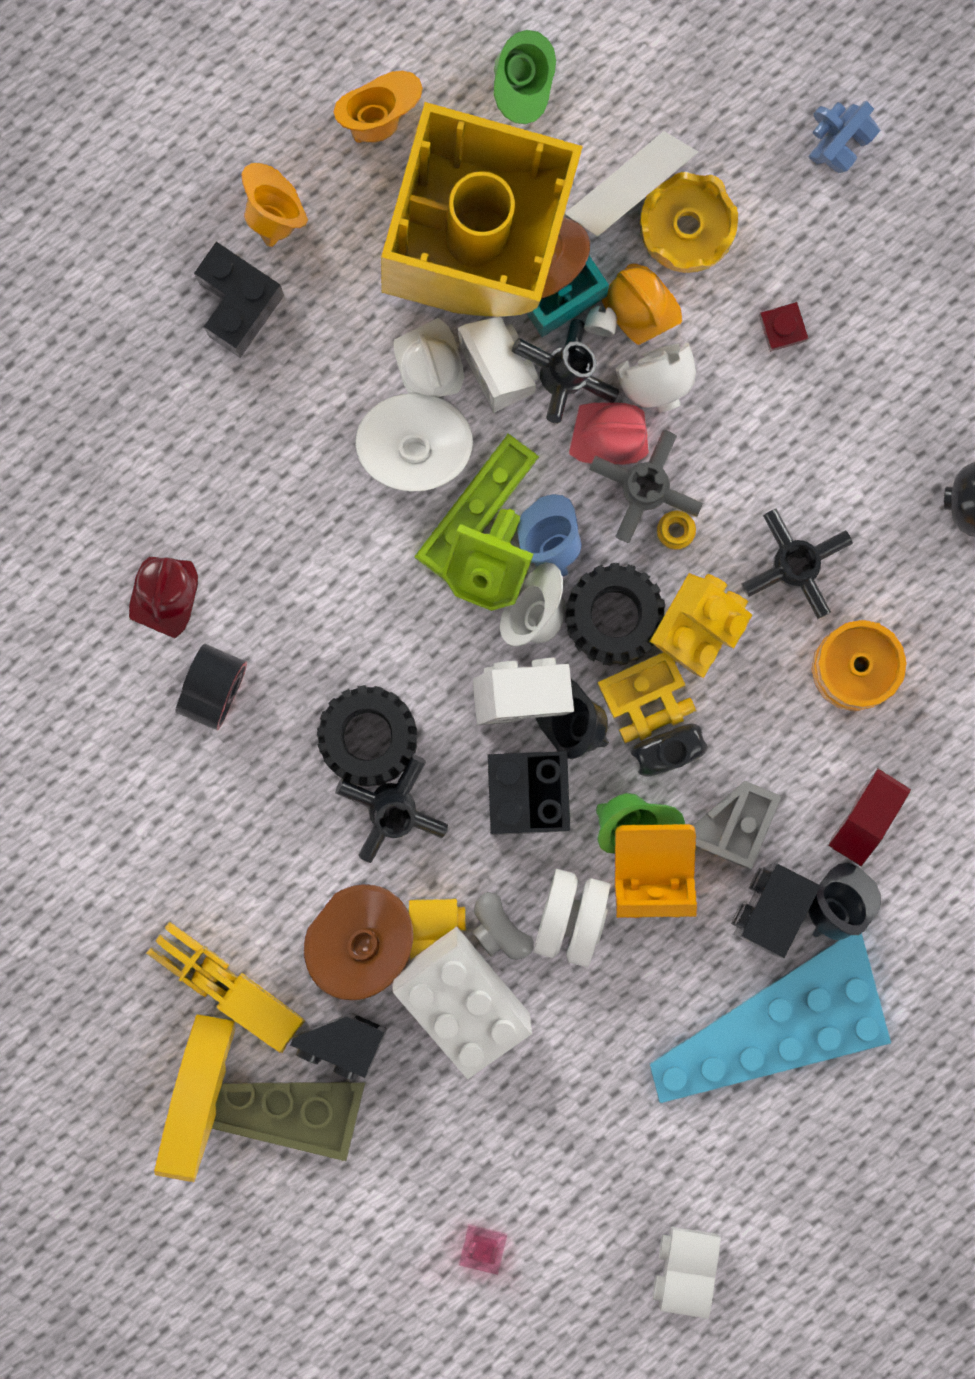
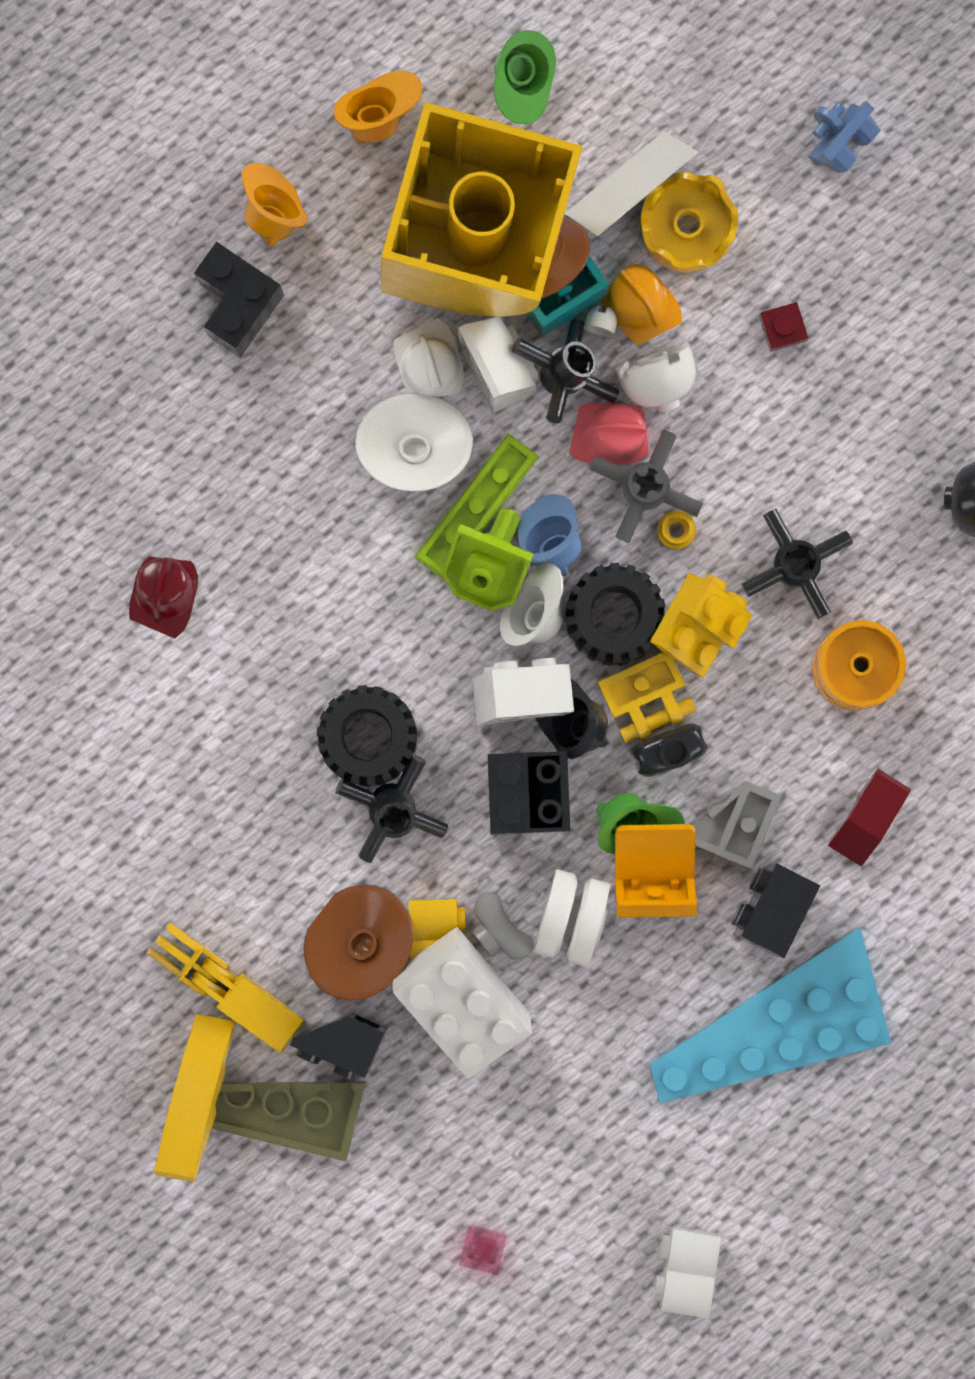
(210, 686): black piece -> none
(844, 903): black piece -> none

